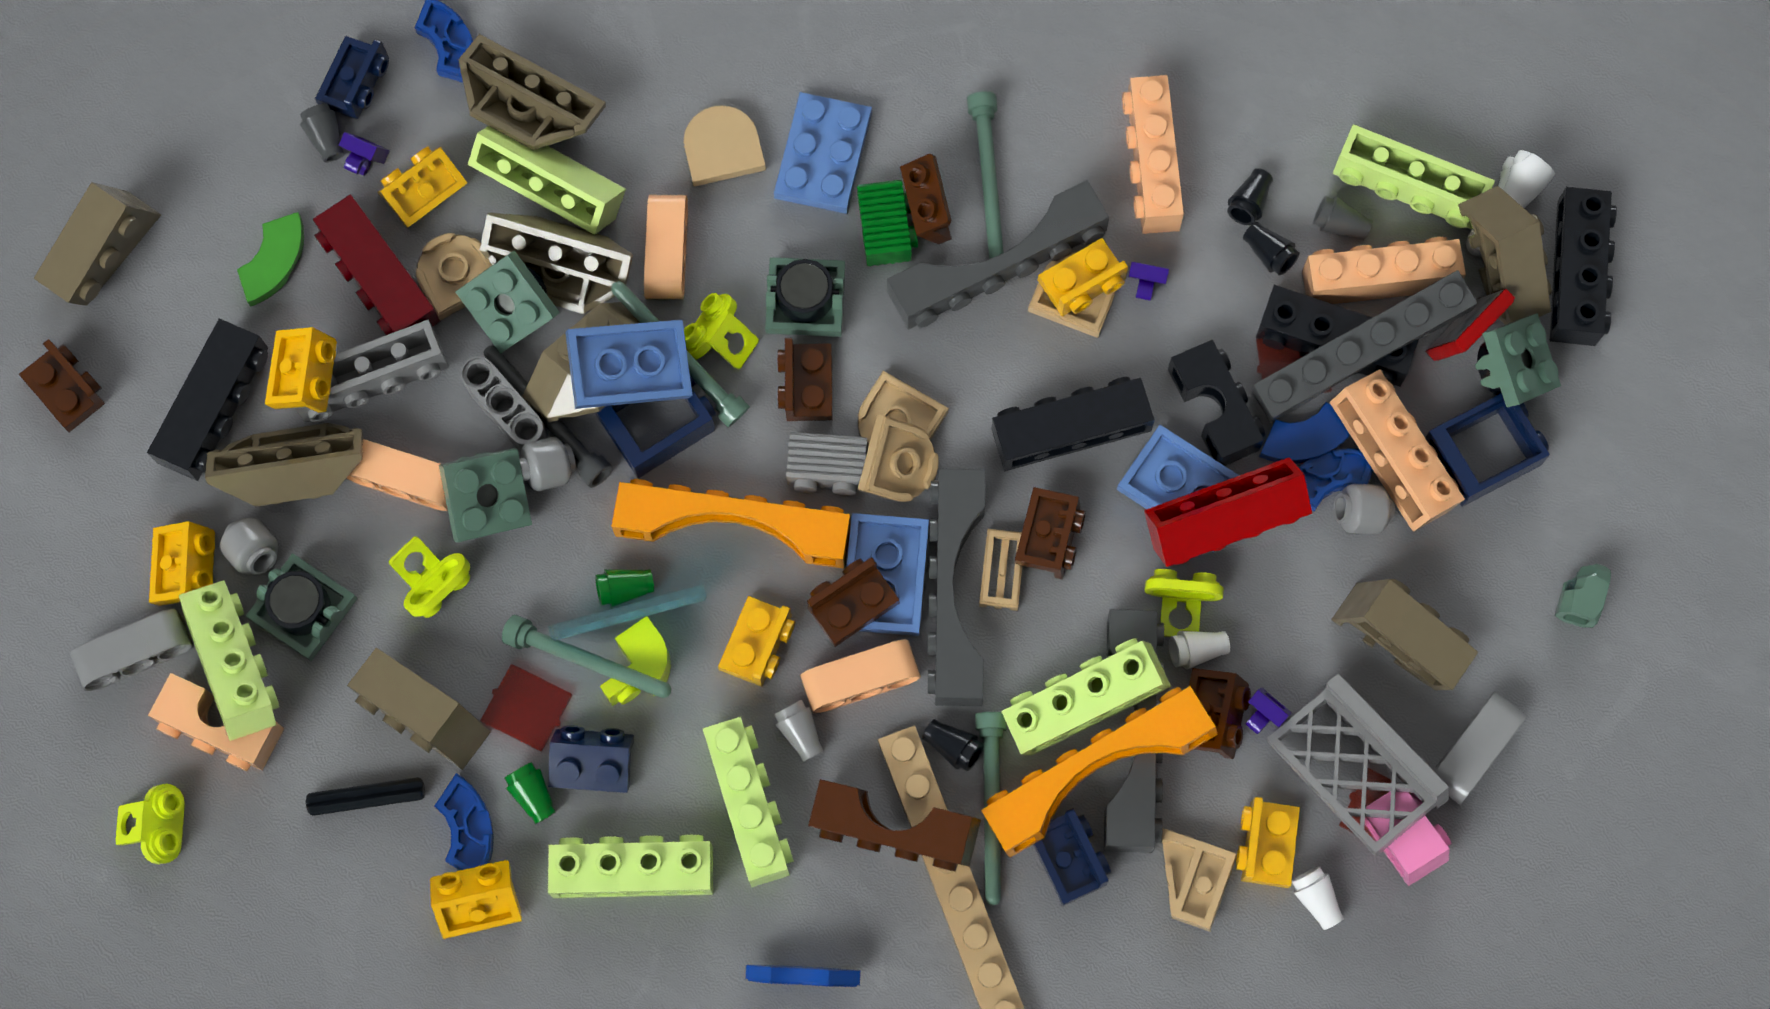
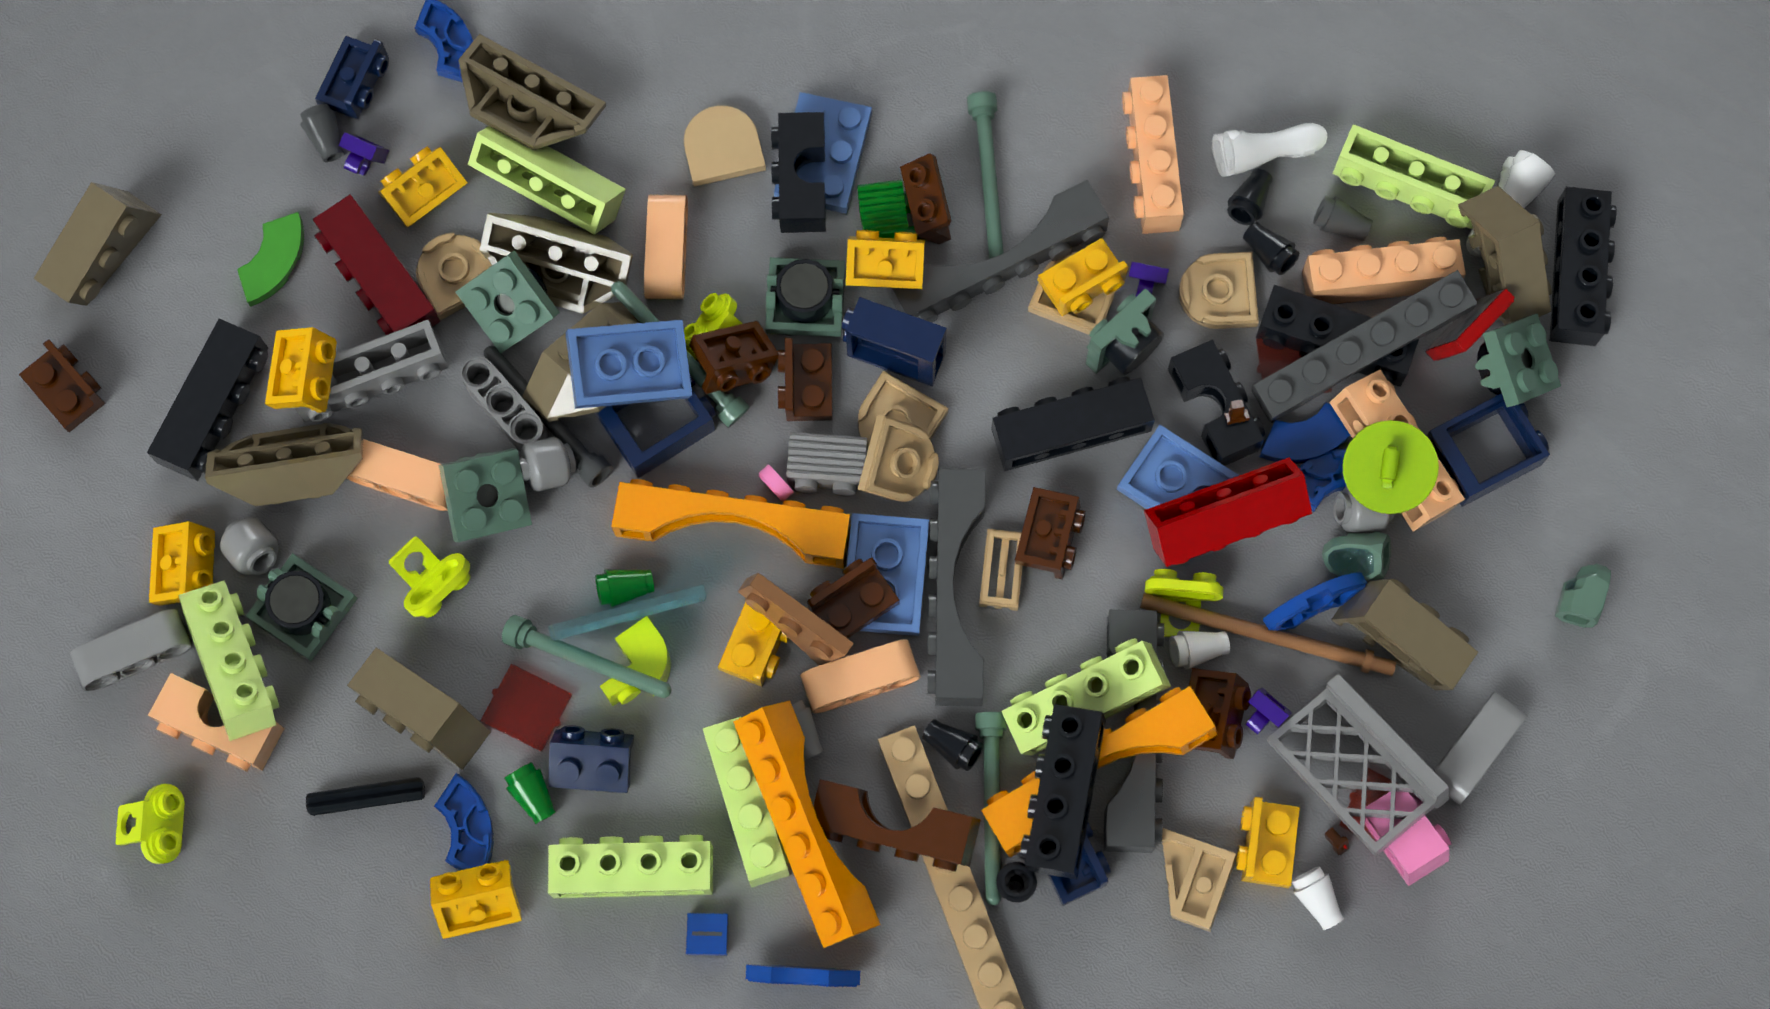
(707, 934): none -> blue tile
(734, 356): none -> reddish brown bracket
(775, 483): none -> bright pink tile
(798, 623): none -> medium nougat wing
(799, 142): none -> black arch
(831, 892): none -> light orange arch
(885, 261): none -> yellow bracket
(894, 341): none -> dark blue window
(1018, 872): none -> black cone
(1064, 791): none -> black brick
(1127, 337): none -> sand green piece
(1220, 291): none -> tan tile
(1237, 412): none -> reddish brown piece
(1242, 151): none -> white piece
(1314, 601): none -> blue tile
(1339, 843): none -> reddish brown piece
(1359, 553): none -> sand green rock
(1365, 660): none -> medium nougat bar
(1390, 467): none -> lime shield

